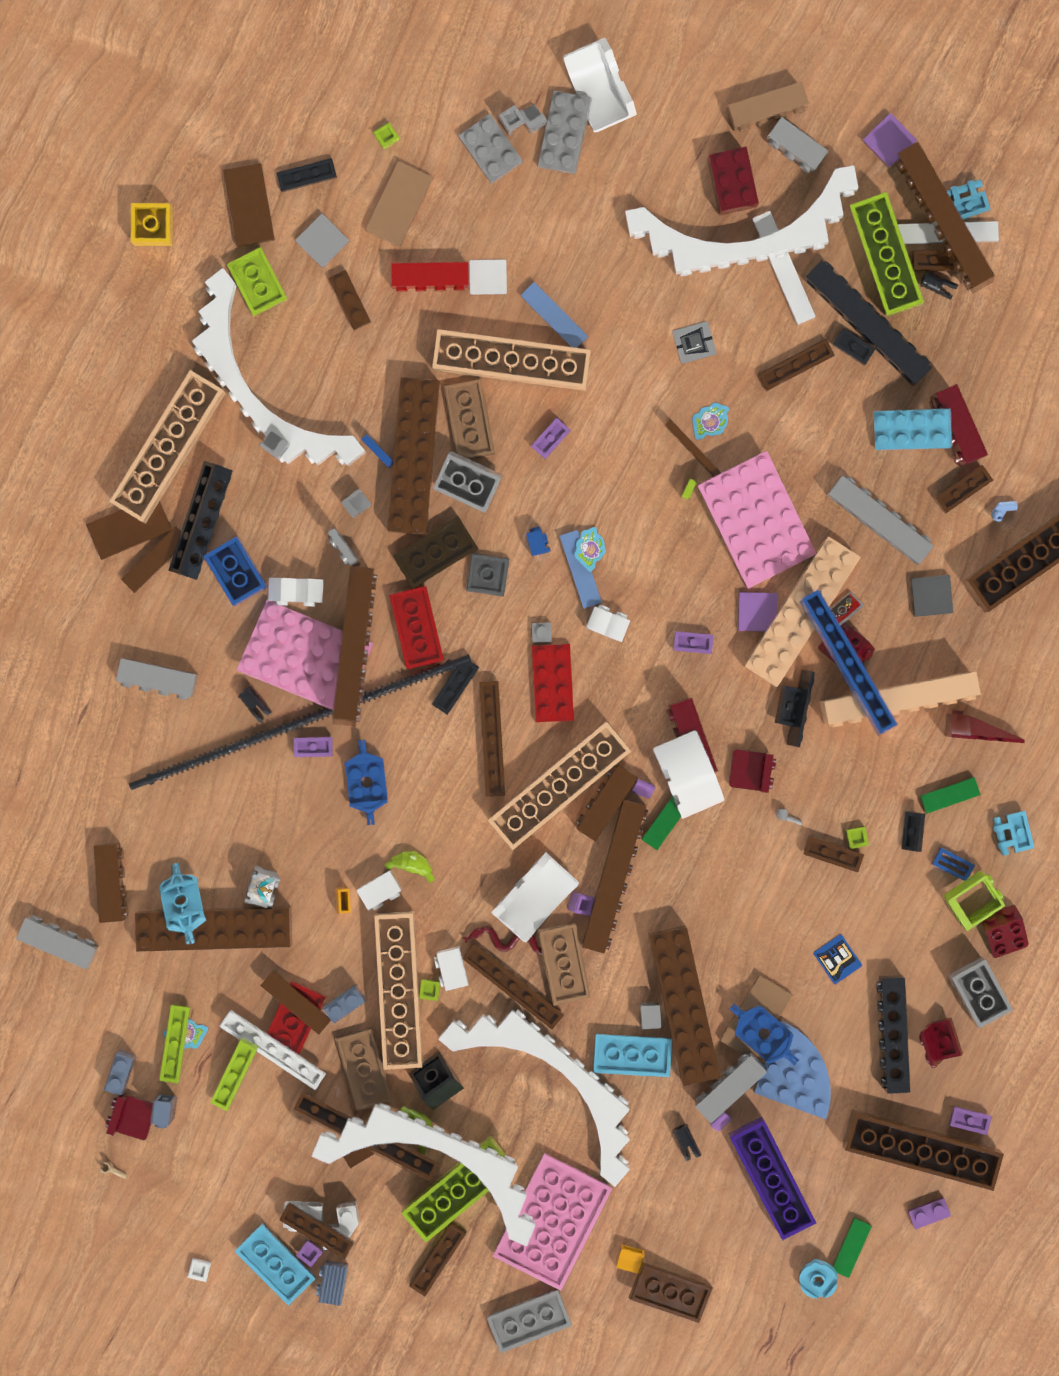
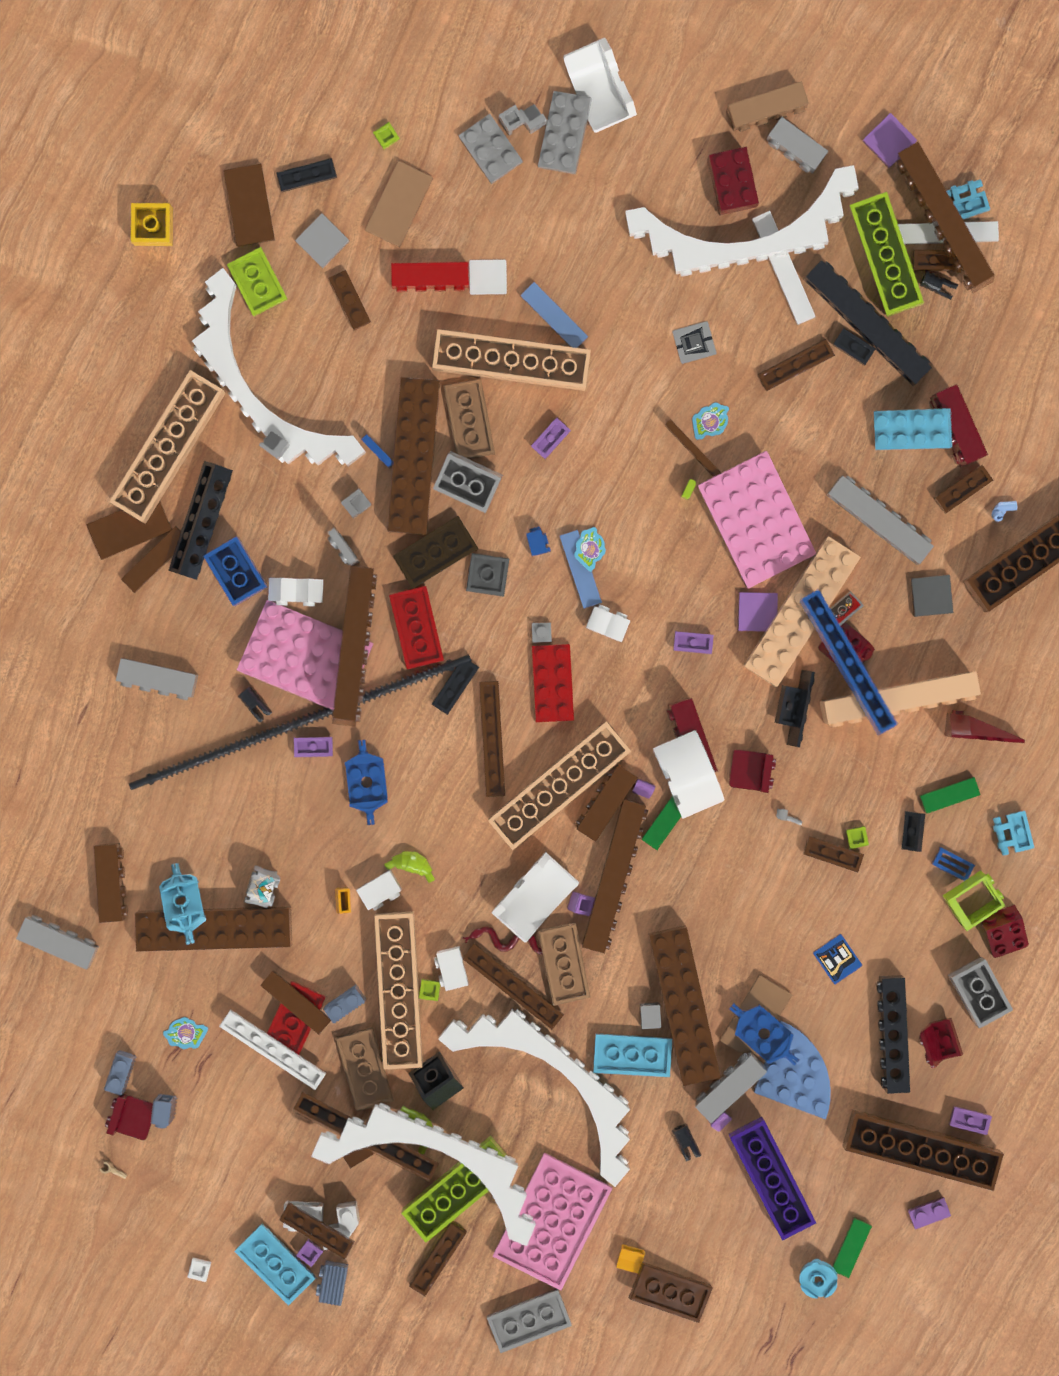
(175, 1043): lime plate -> none
(234, 1074): lime plate -> none

